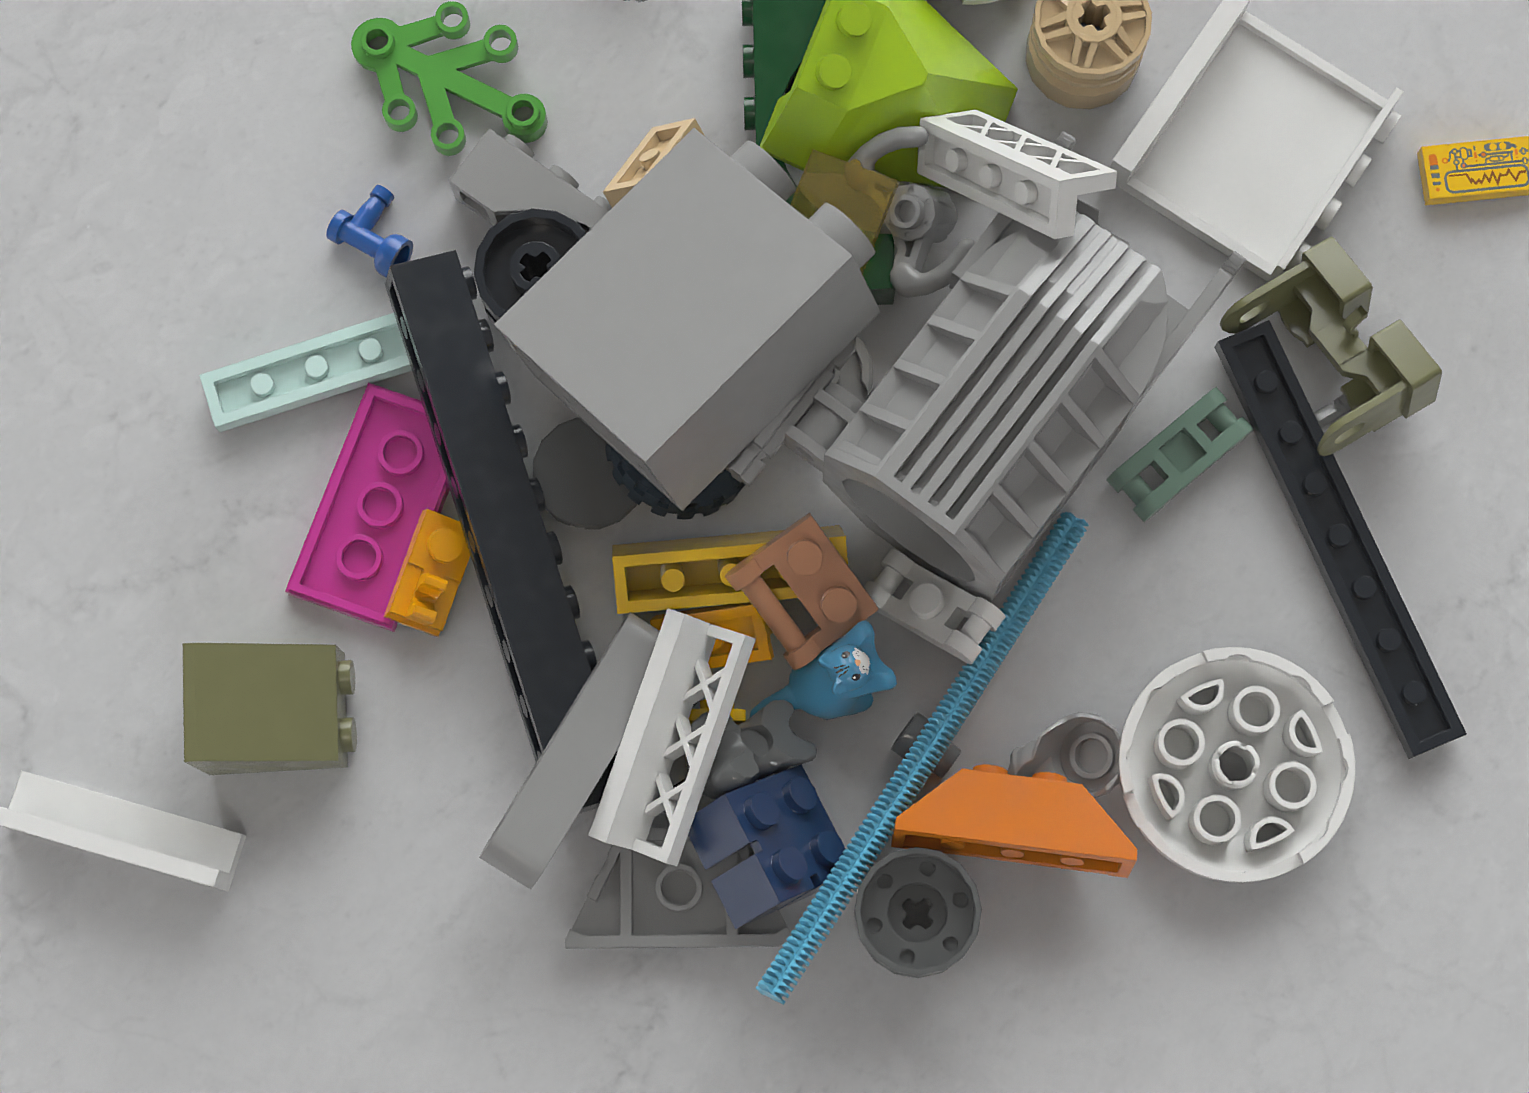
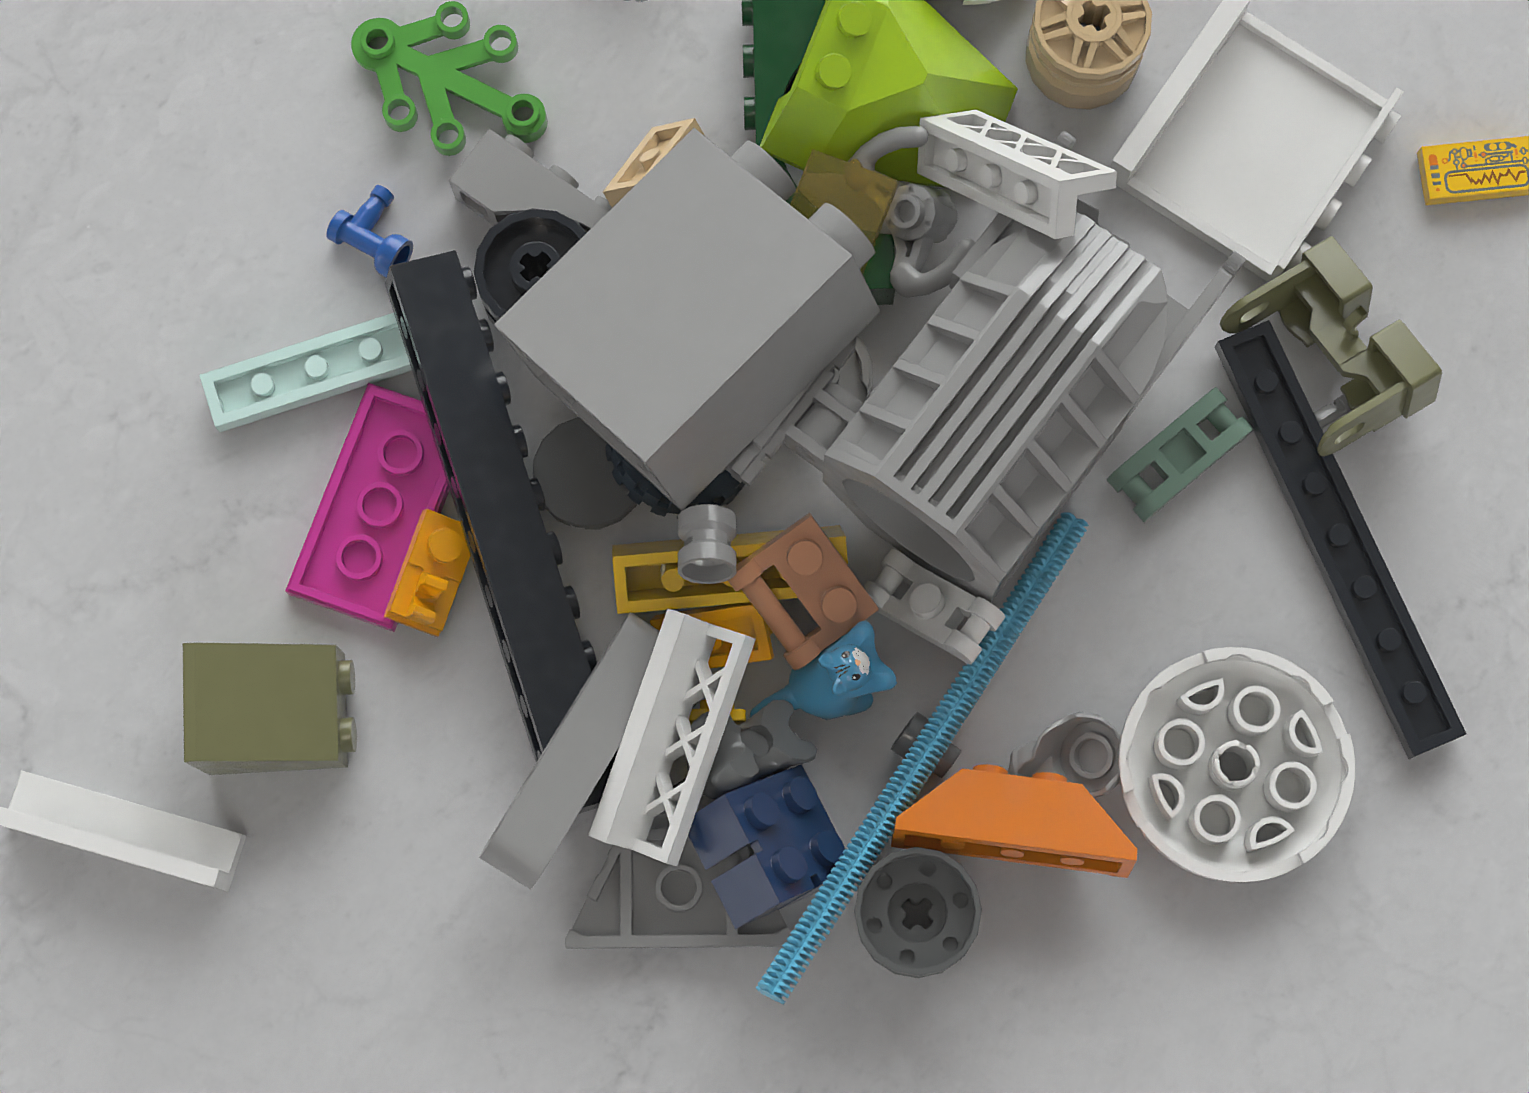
(707, 544): none -> light grey wheel

